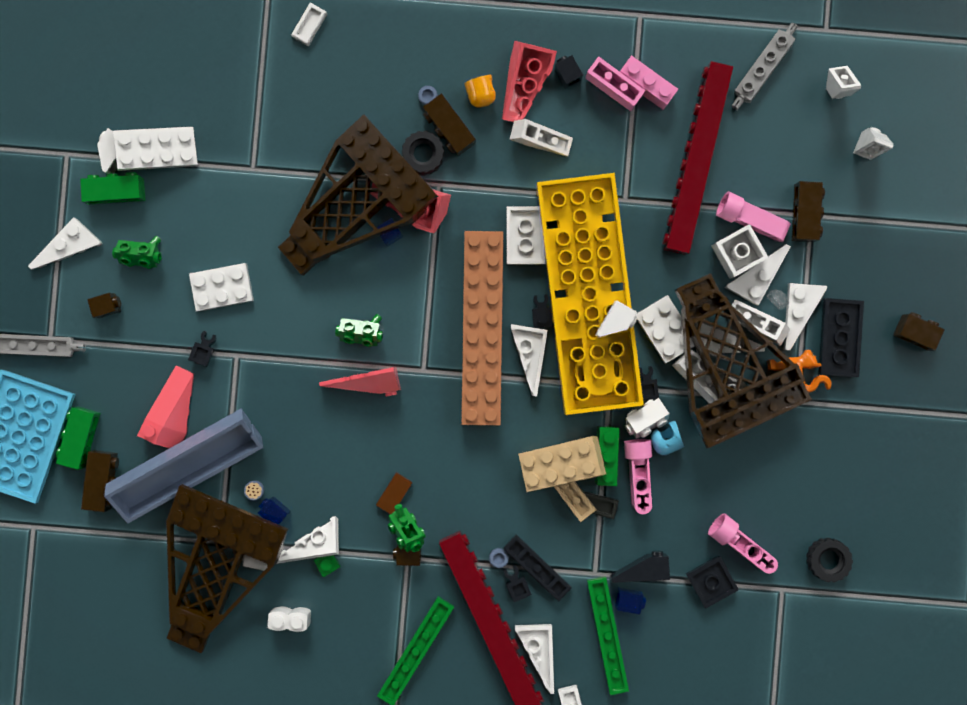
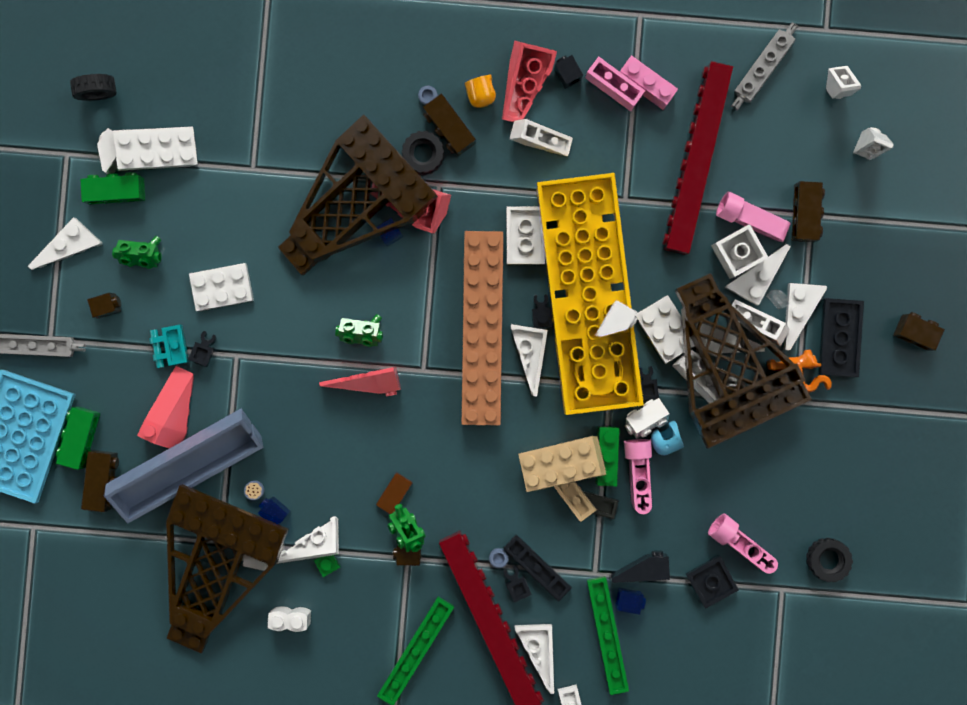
(93, 87): none -> black tyre
(174, 344): none -> teal plate
(309, 24): white tile -> none

